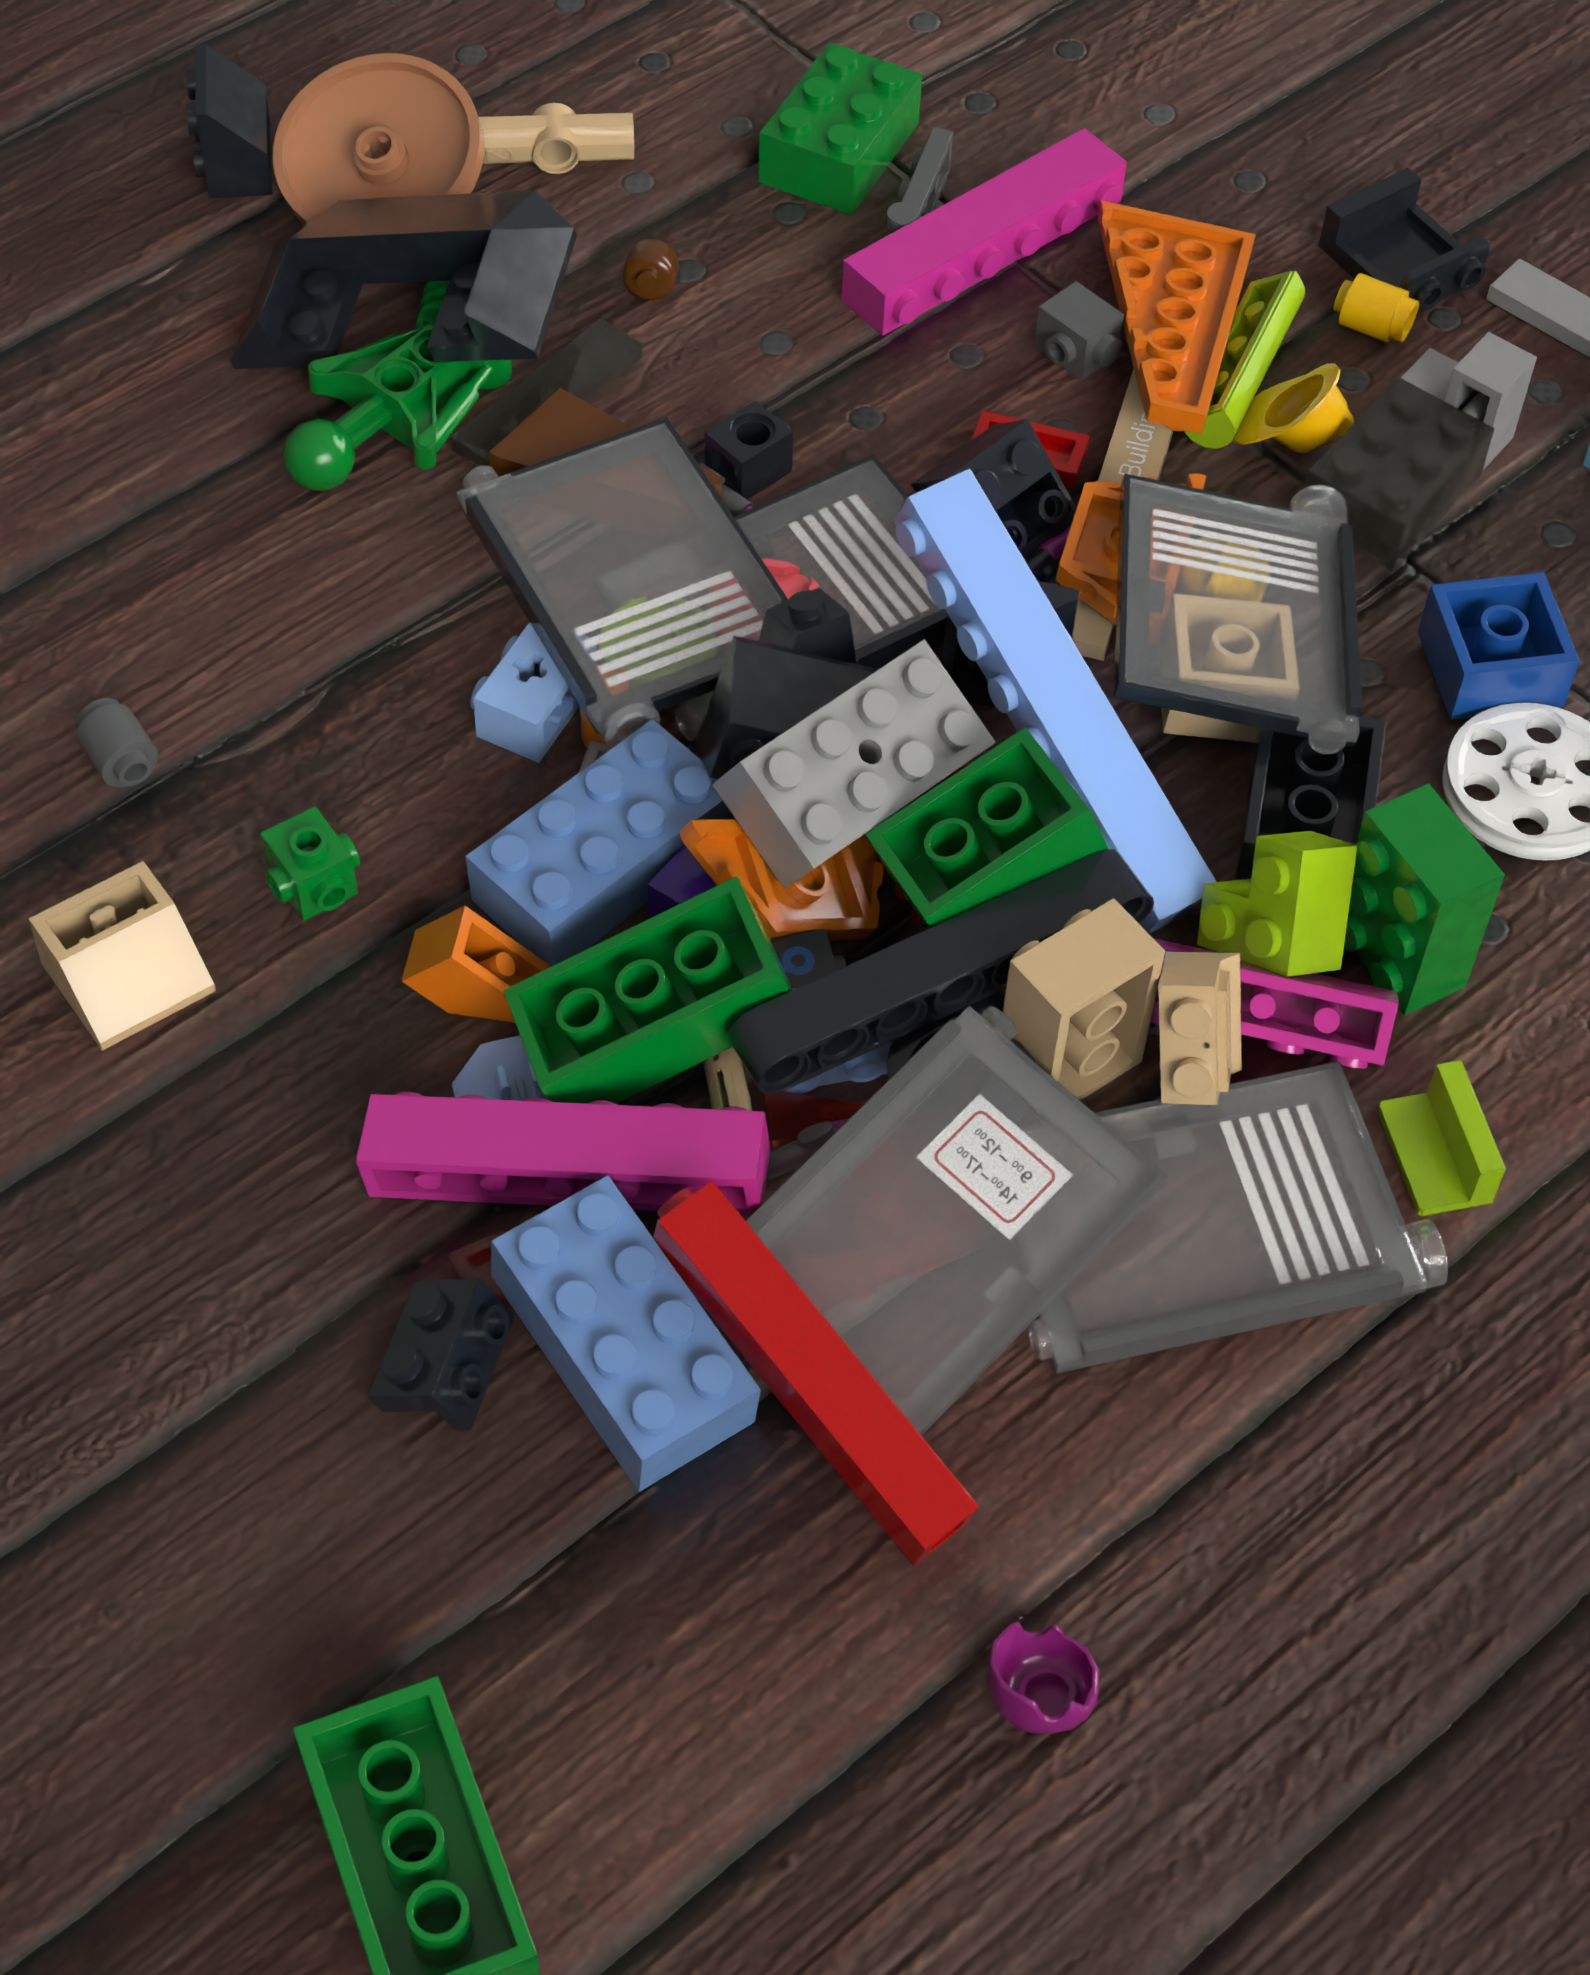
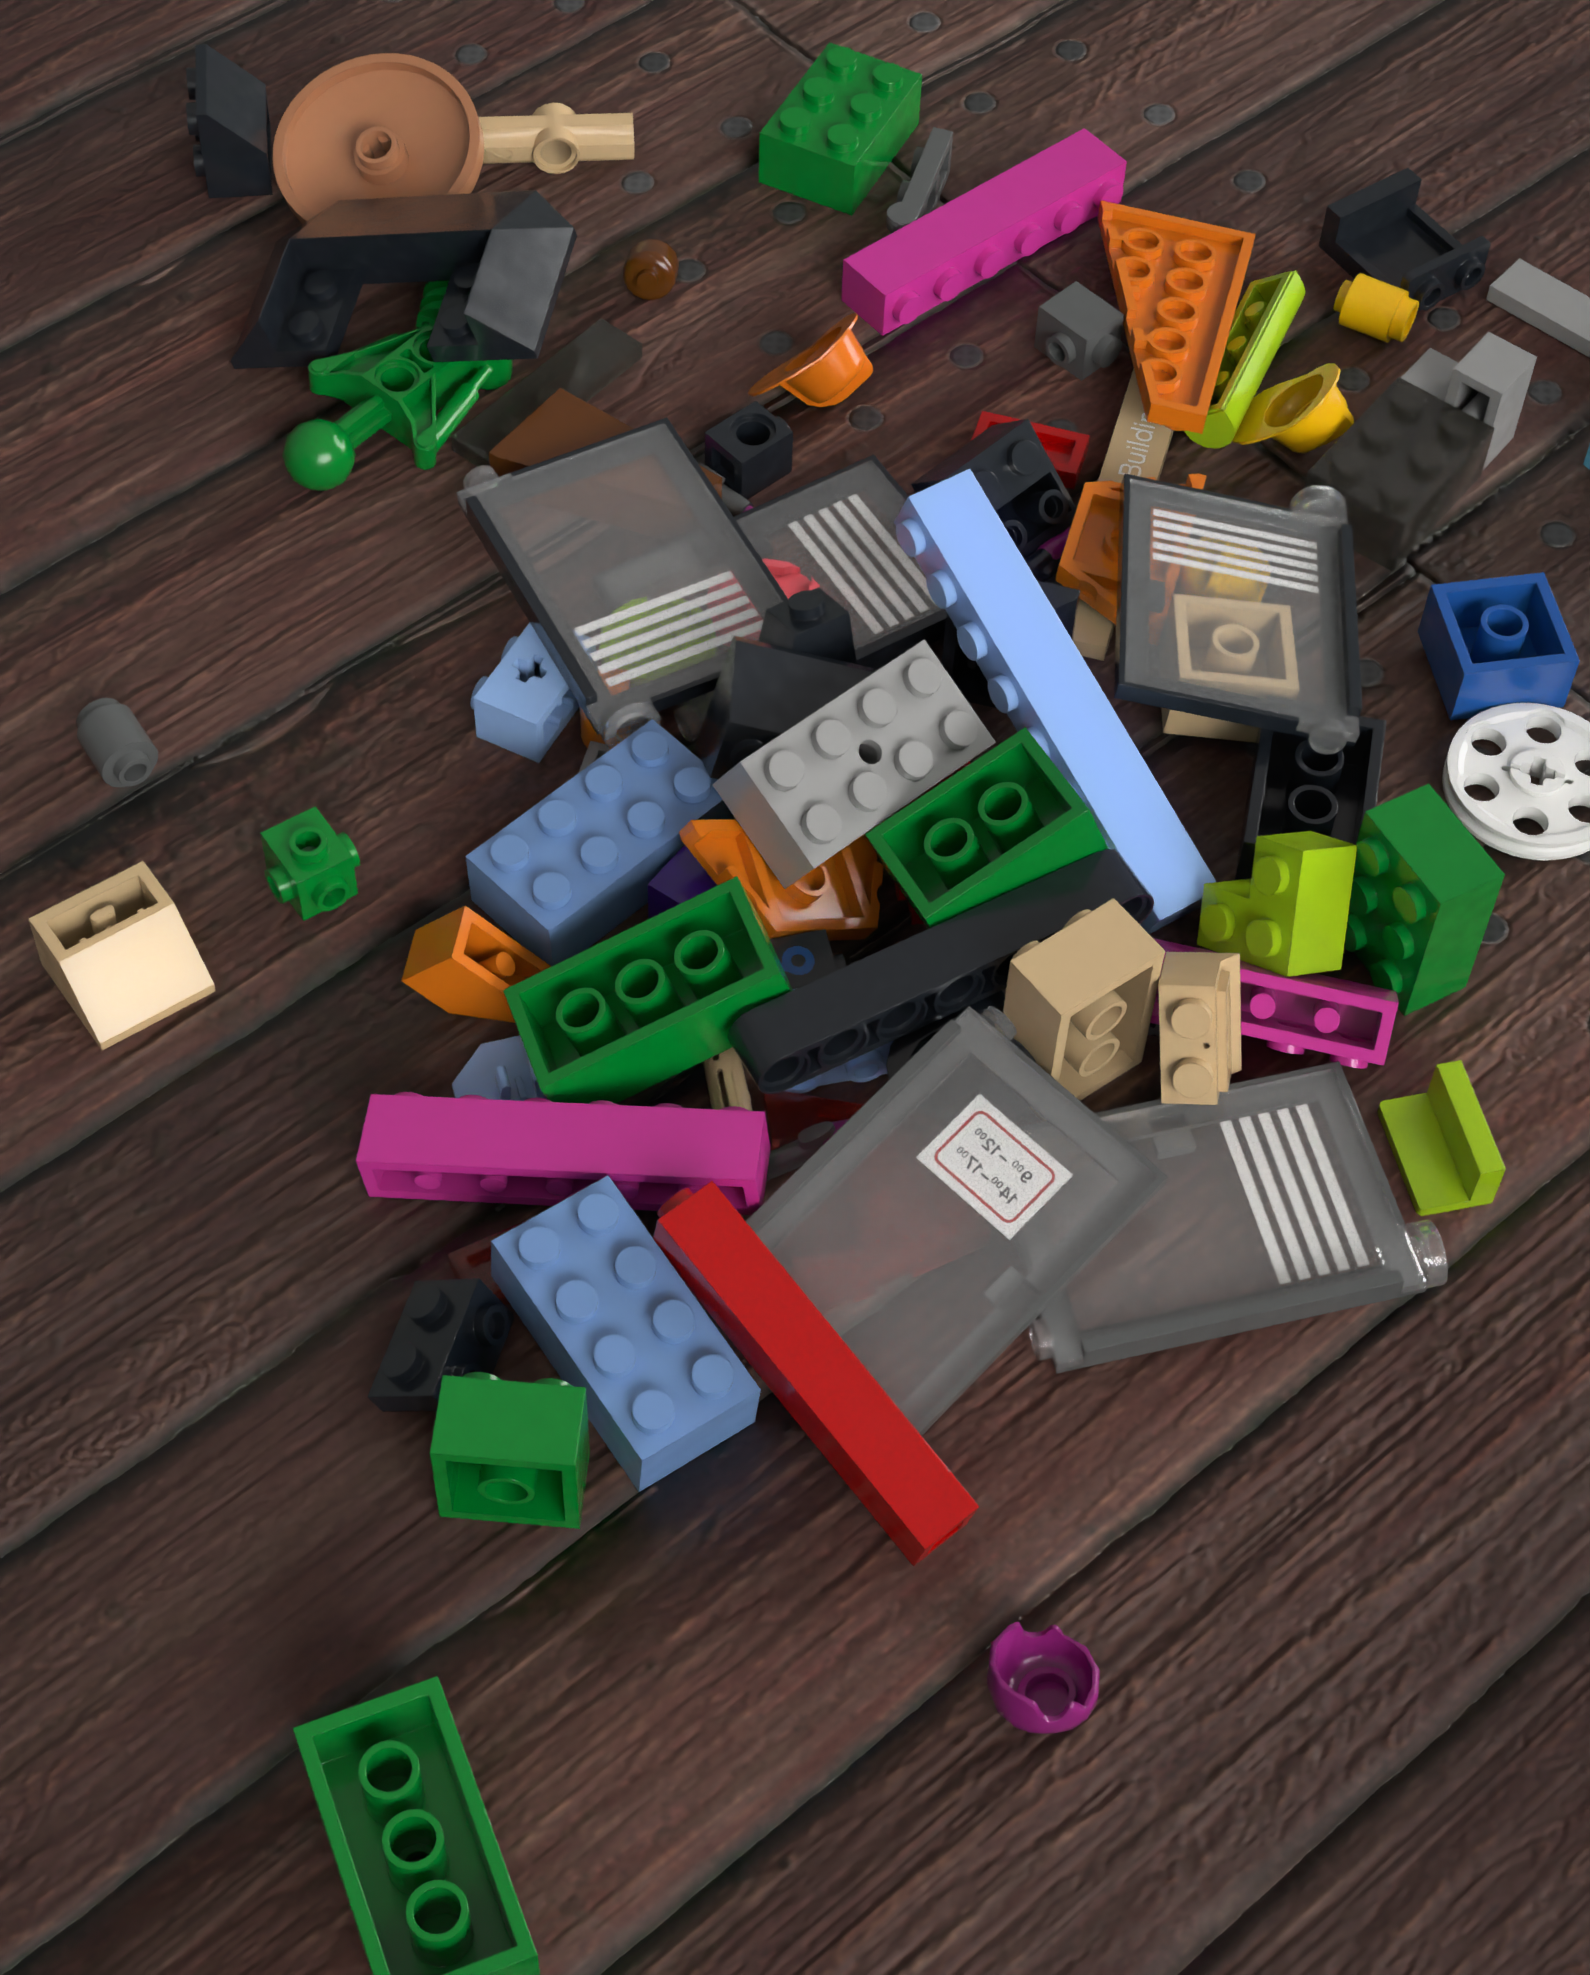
(511, 1450): none -> green brick
(824, 371): none -> orange piece

